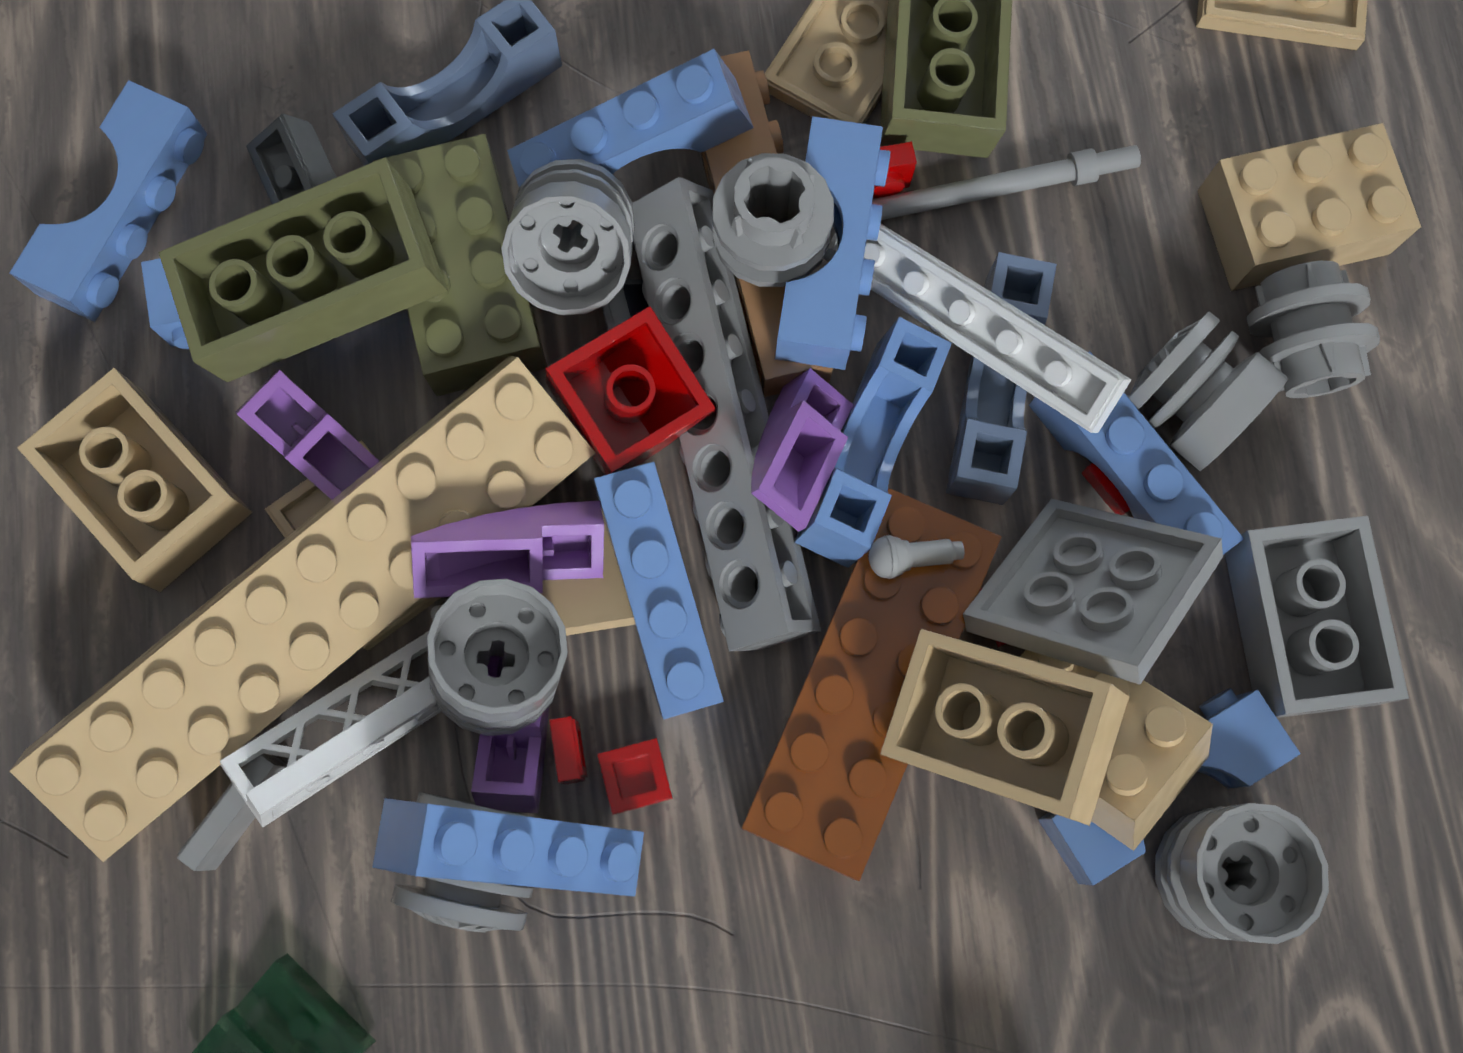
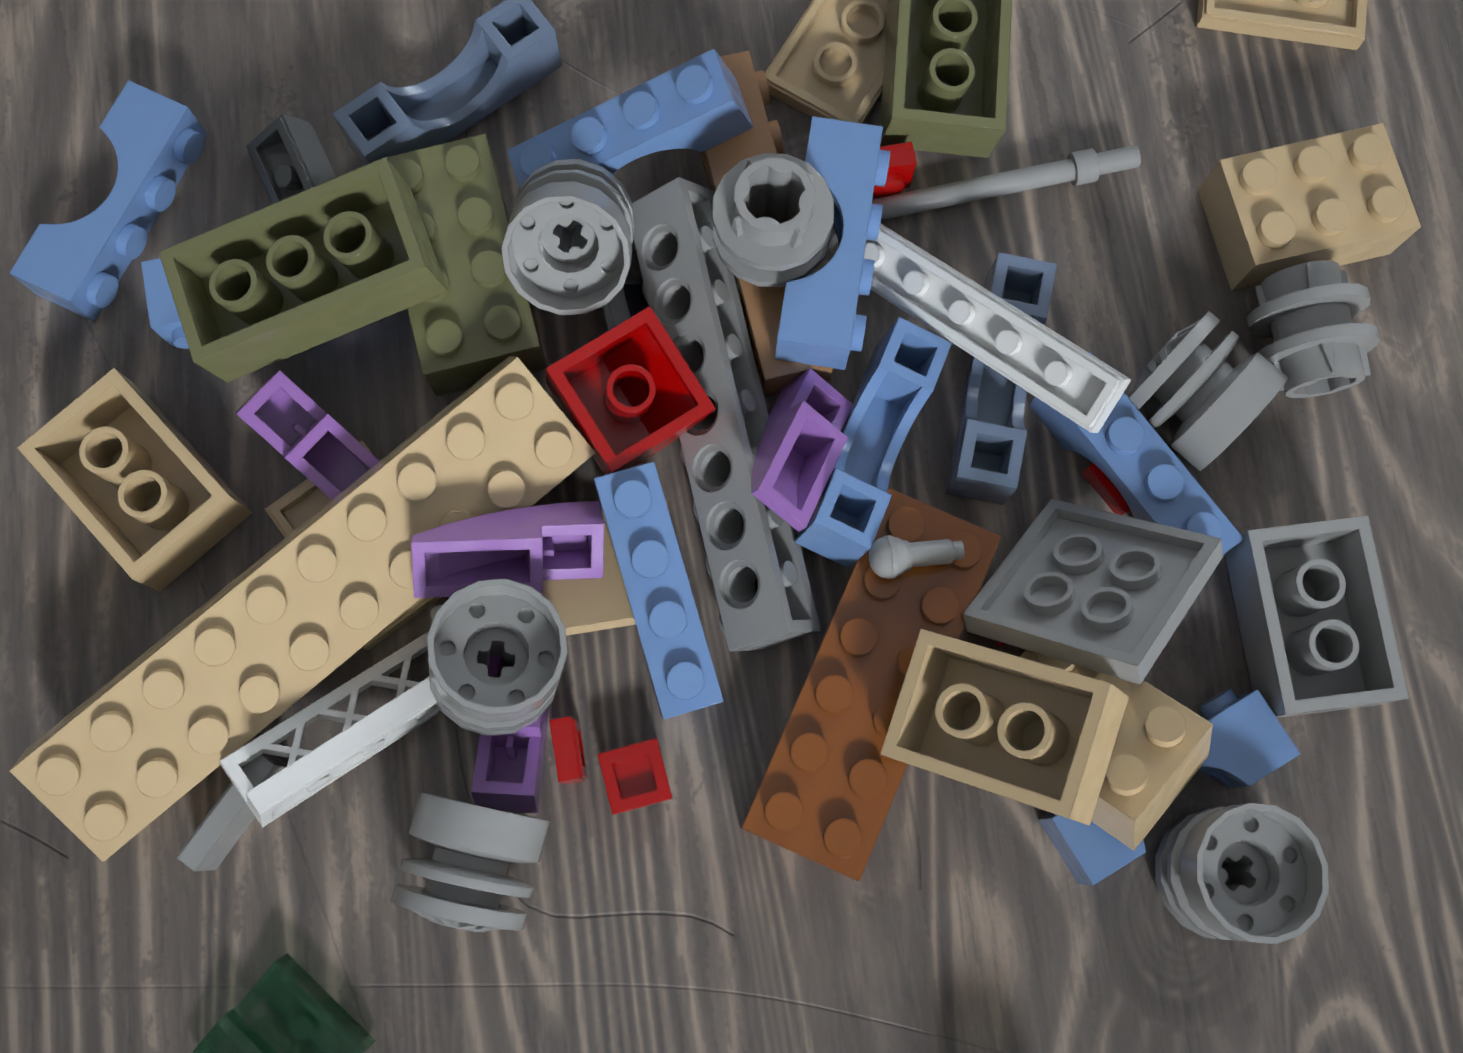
(506, 849): medium blue arch -> none

